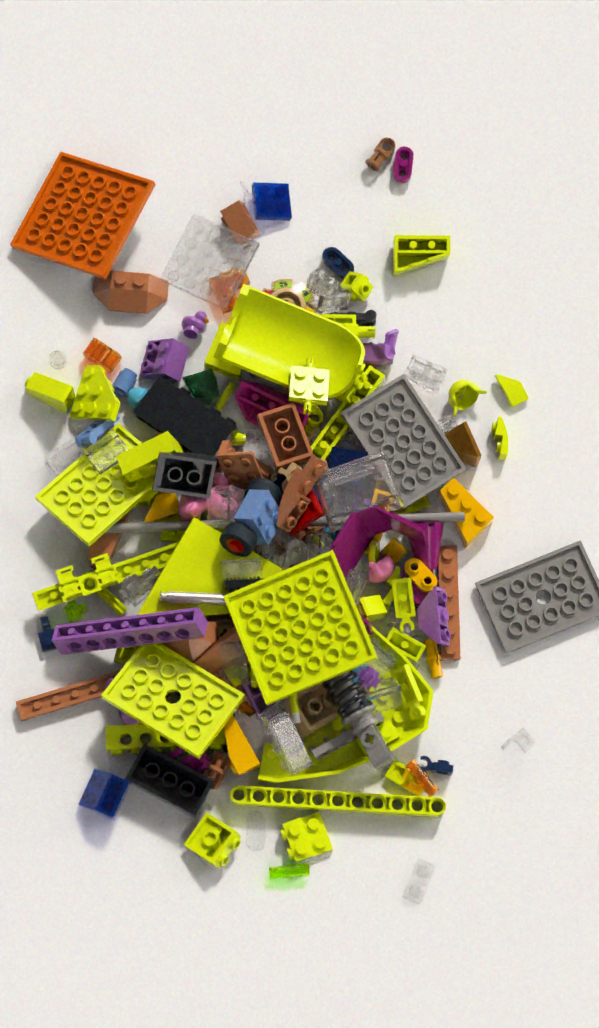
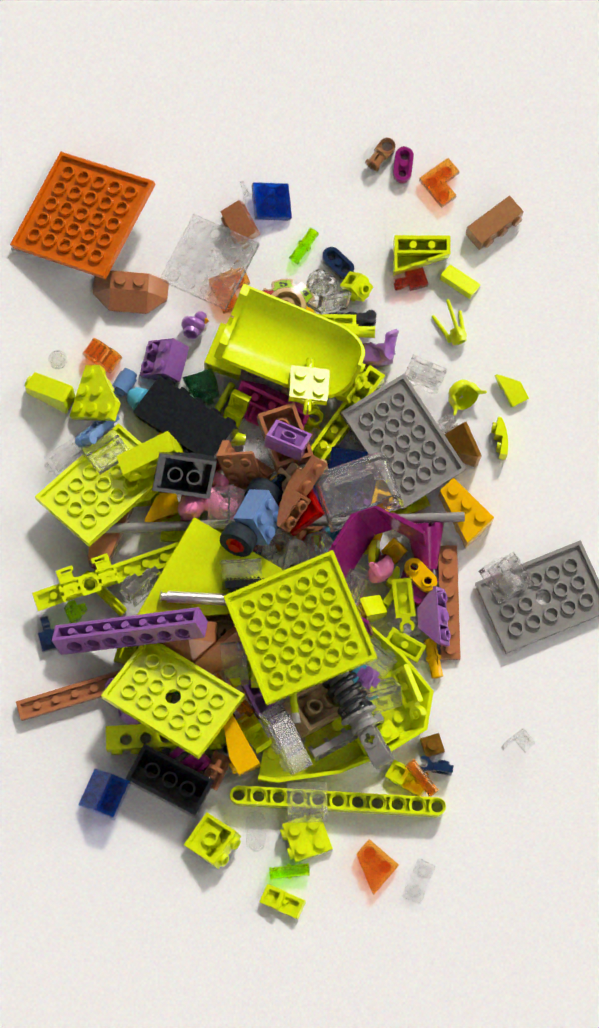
(237, 407): none -> neon yellow slope
(254, 732): none -> neon yellow slope
(282, 901): none -> neon yellow slope
(287, 440): none -> medium lavender slope
(303, 245): none -> clear neon green pin
(307, 802): none -> clear hinge
(375, 865): none -> clear orange wing
(413, 279): none -> clear red plate
(432, 745): none -> pearl gold plate
(436, 182): none -> clear orange plate
(457, 334): none -> neon yellow plant
(459, 281): none -> neon yellow slope
(494, 223): none -> medium nougat brick
(506, 577): none -> clear slope

